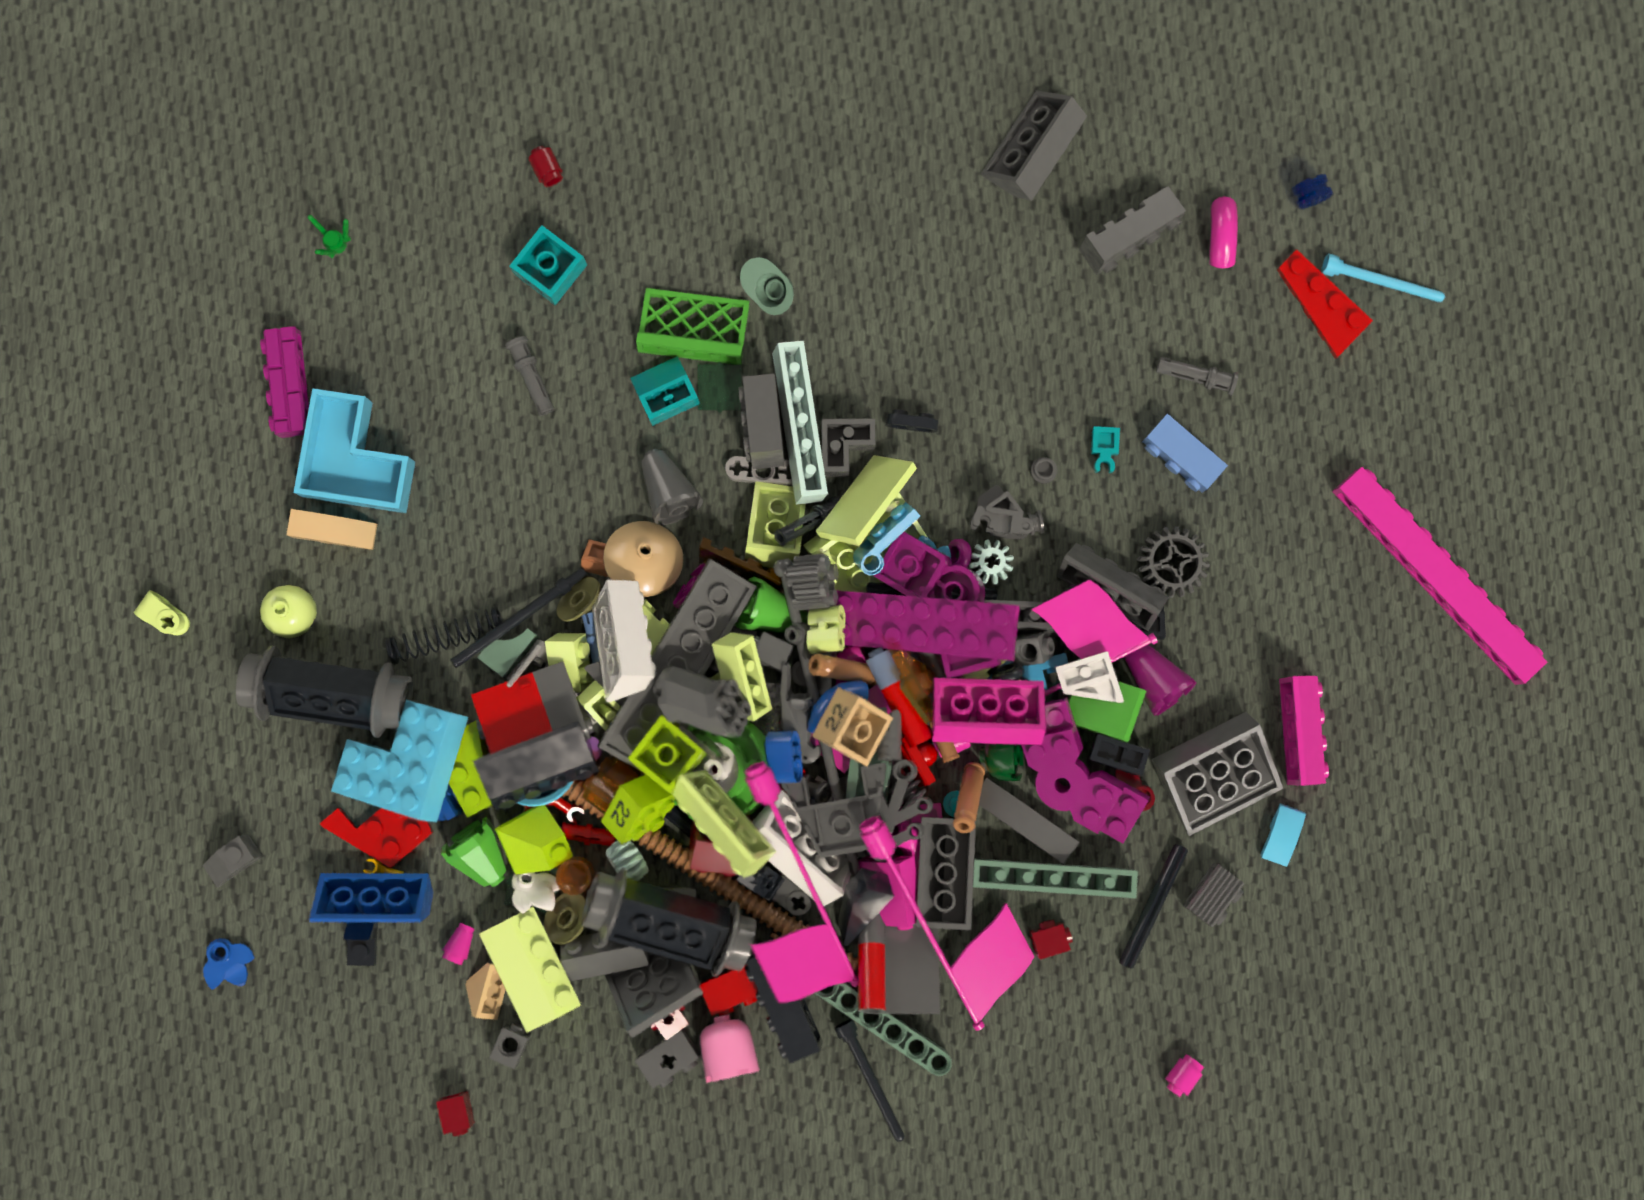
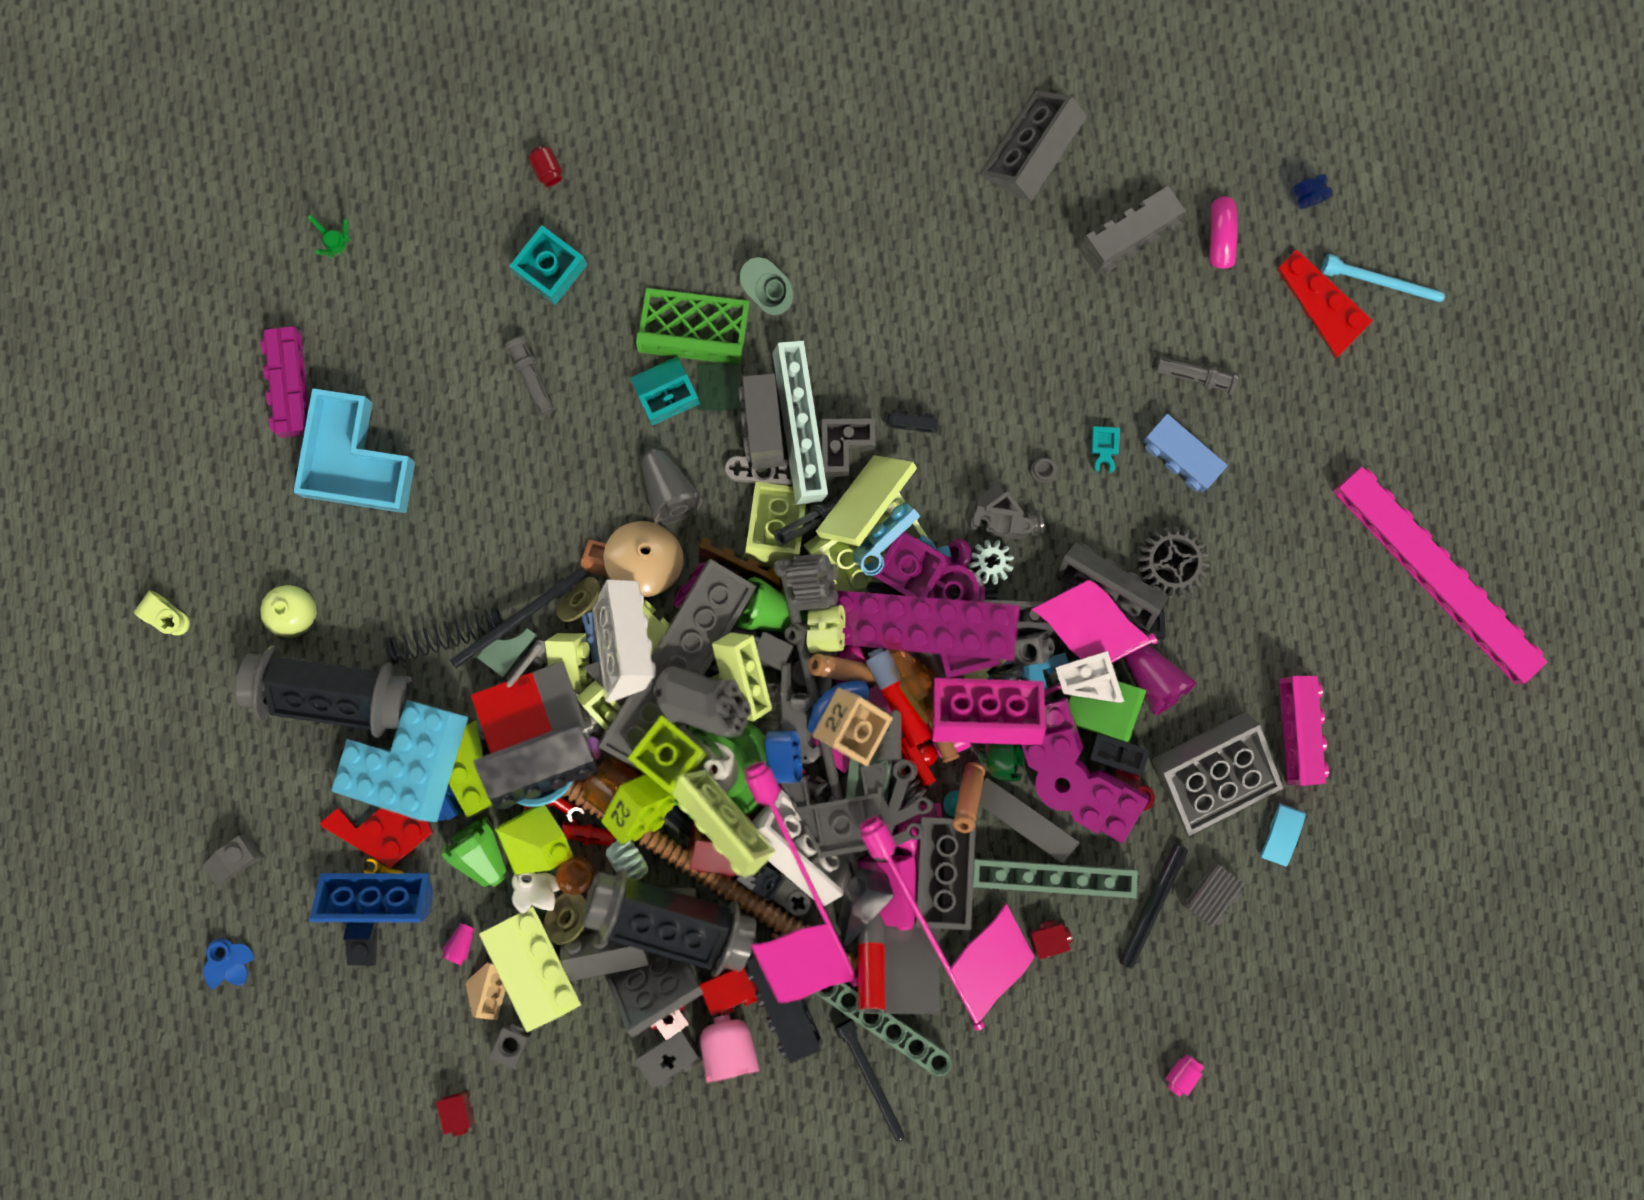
(331, 529): tan slope -> none

